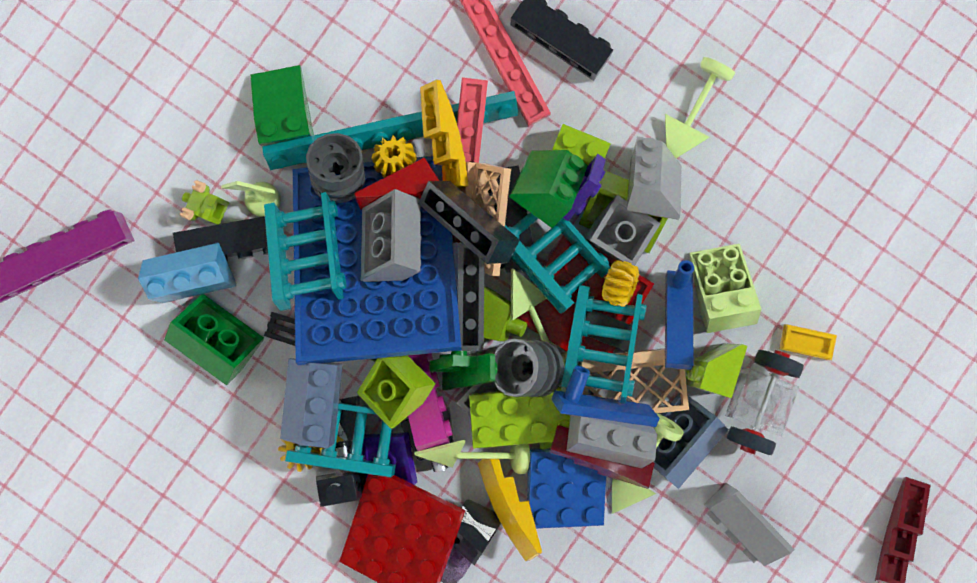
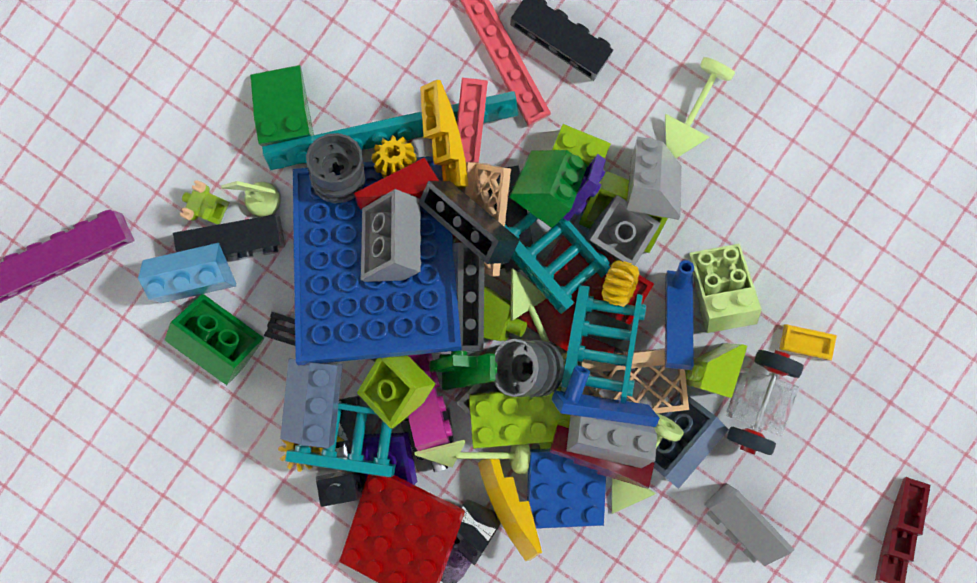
(278, 243): teal fence -> none

